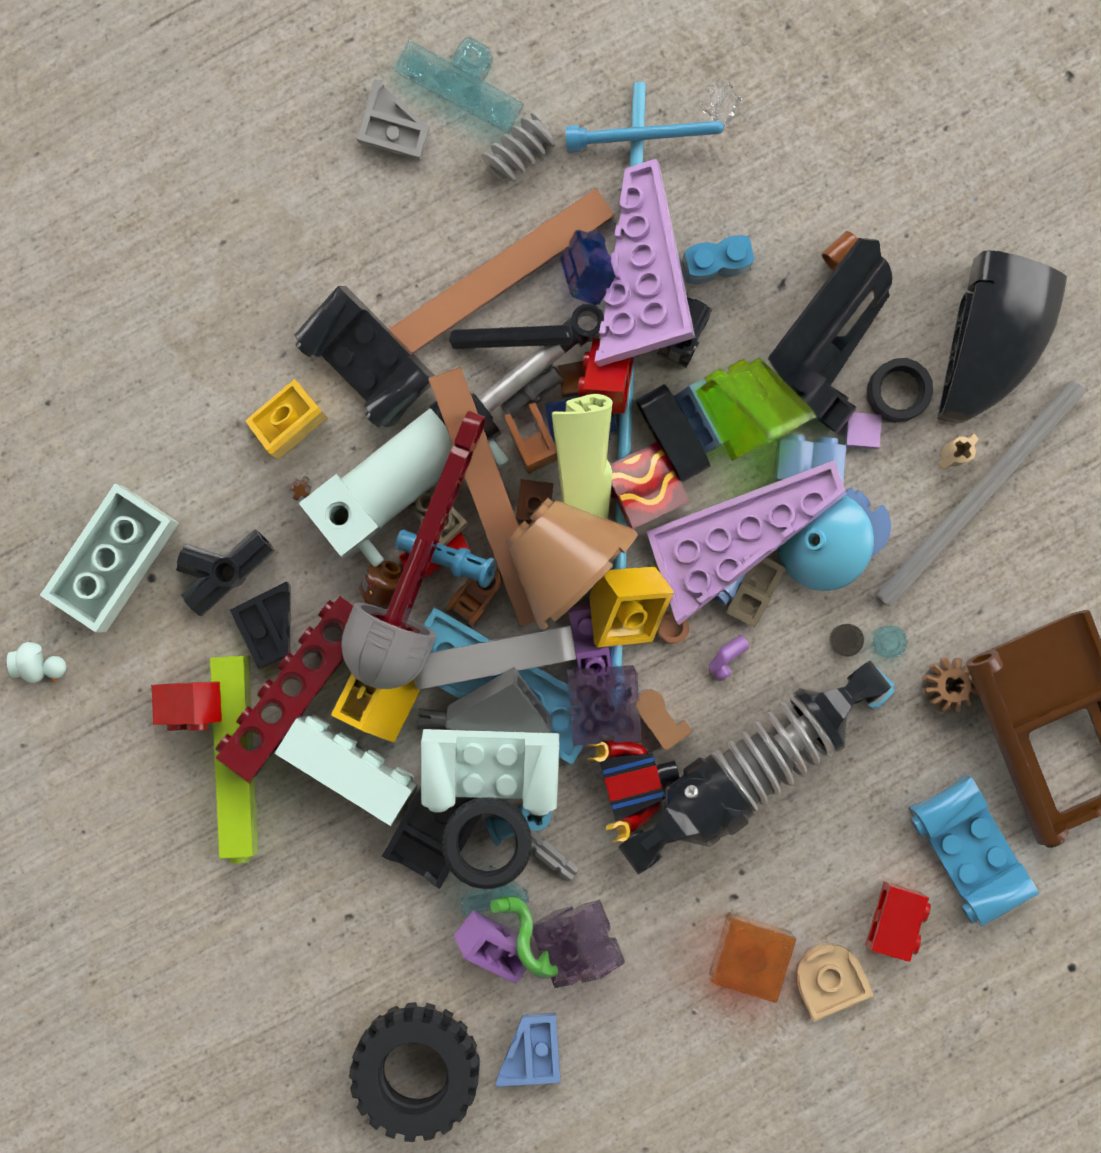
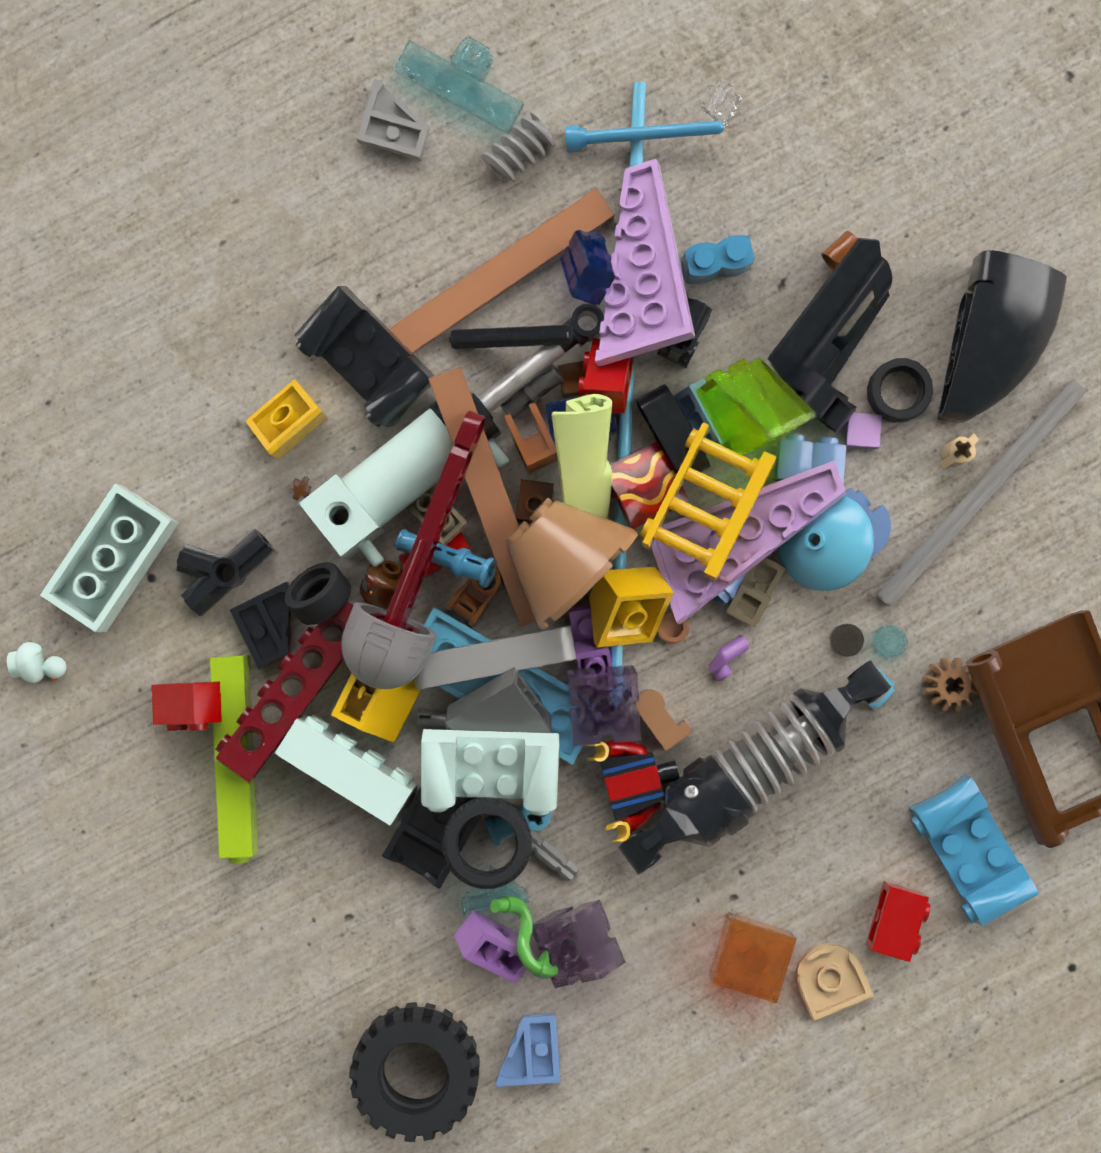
(314, 608): none -> black tyre
(727, 528): none -> yellow fence

